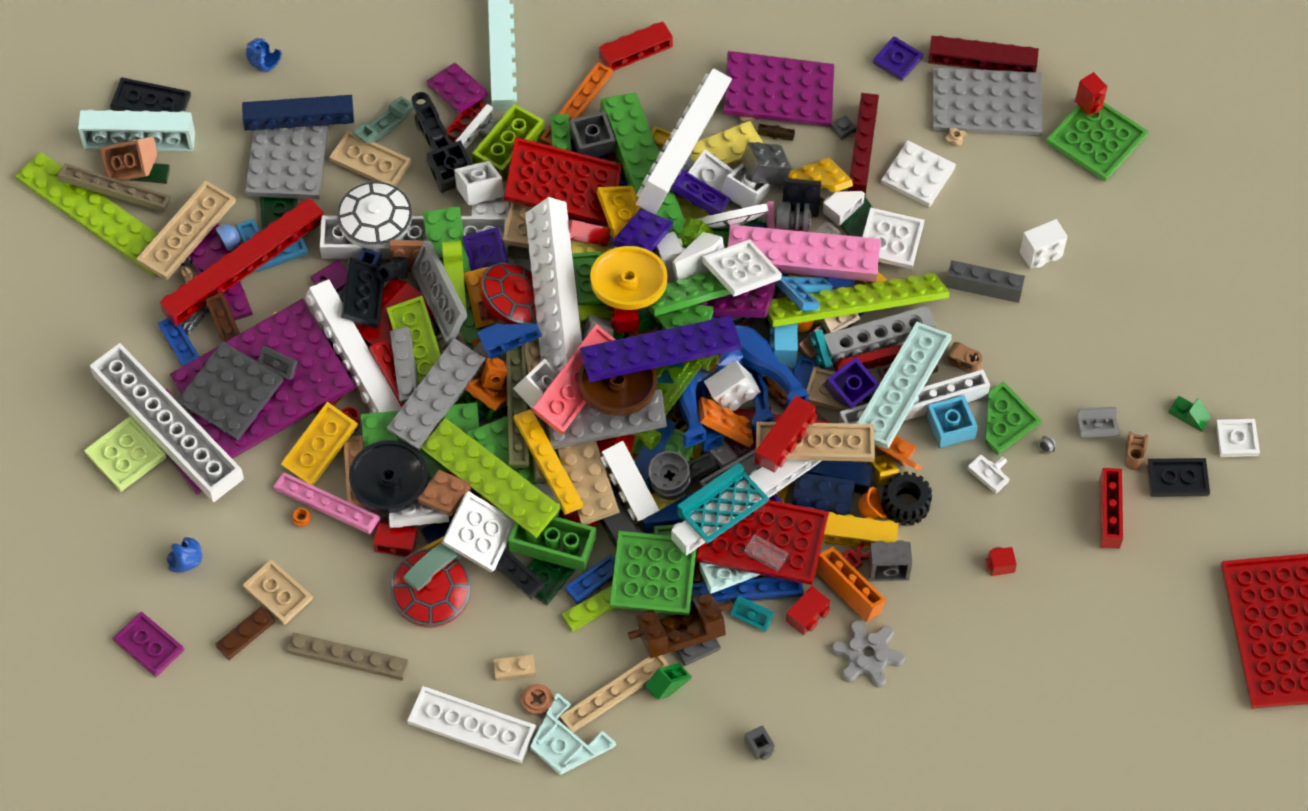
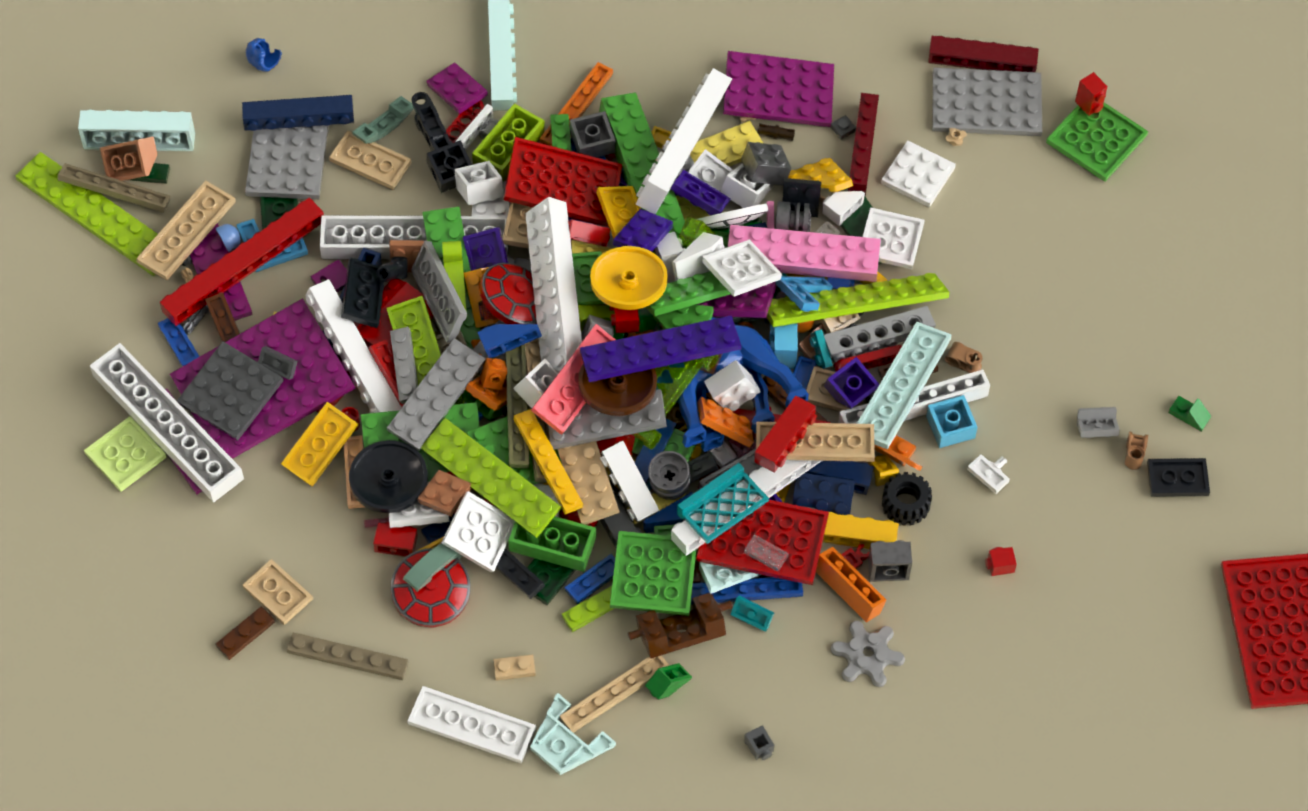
(145, 96): black tile -> none
(148, 644): magenta tile -> none
(185, 556): blue hair -> none
(298, 513): orange plate -> none
(326, 503): bright pink tile -> none
(374, 215): white dish -> none
(537, 691): nougat gear -> none
(636, 46): red brick -> none
(696, 652): dark grey plate -> none
(808, 610): red brick -> none
(870, 504): orange helmet -> none
(897, 58): dark purple plate -> none
(985, 281): dark grey brick -> none
(1007, 418): bright green plate -> none
(1043, 244): white brick -> none
(1047, 445): light grey plate -> none
(1111, 508): red brick -> none
(1237, 437): white plate -> none

